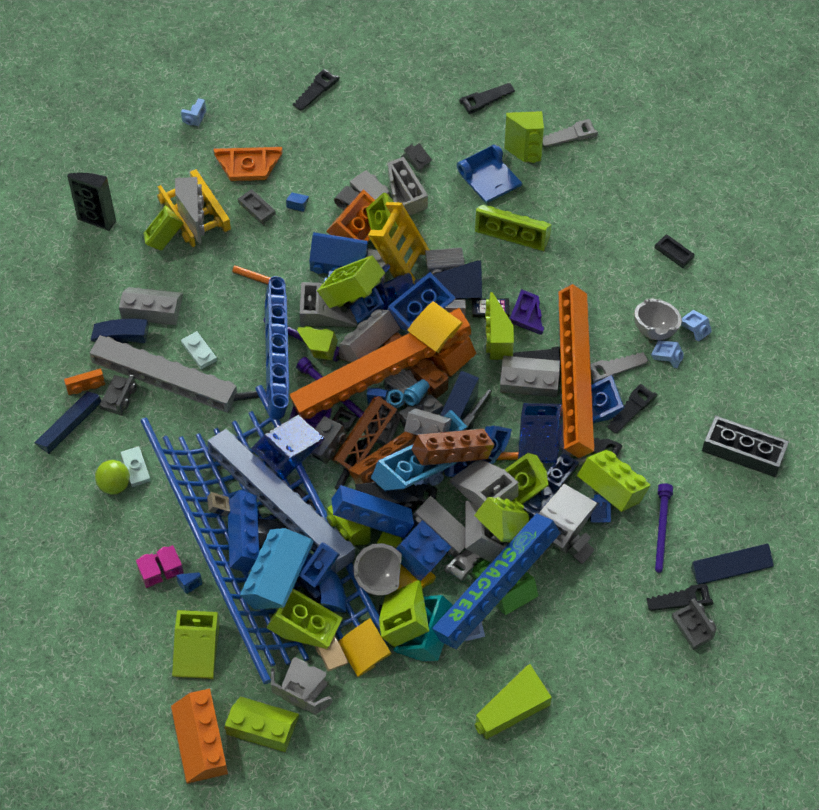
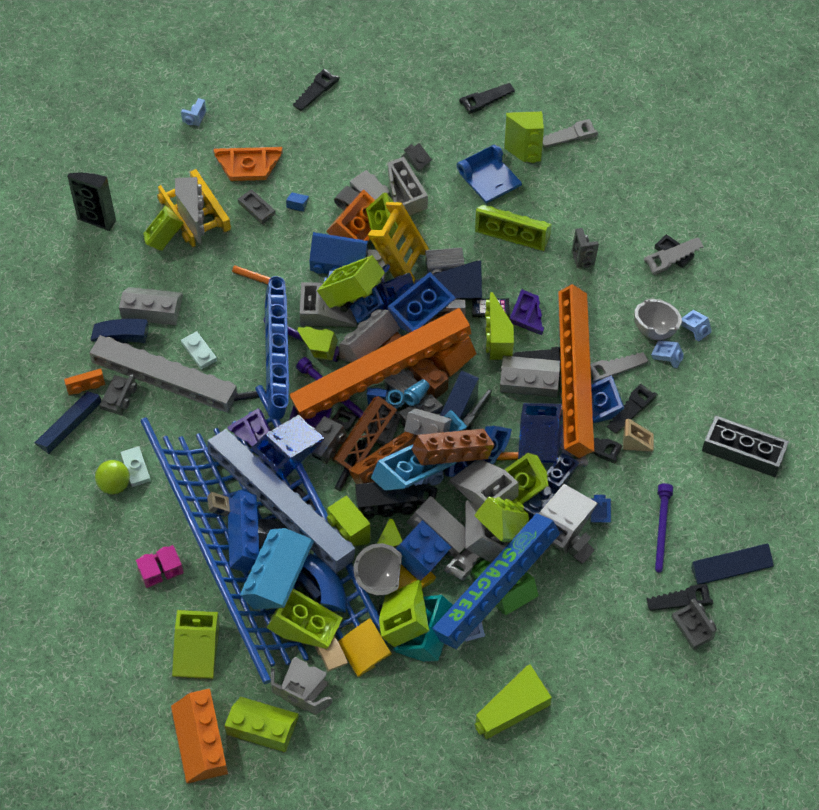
(189, 581): blue slope -> none
(251, 427): none -> wing
(319, 565): blue slope -> none
(372, 511): blue brick -> none
(435, 326): yellow slope -> none
(583, 250): none -> dark grey bracket
(614, 480): lime brick -> none
(637, 437): none -> tan slope
(672, 255): none -> light grey piece

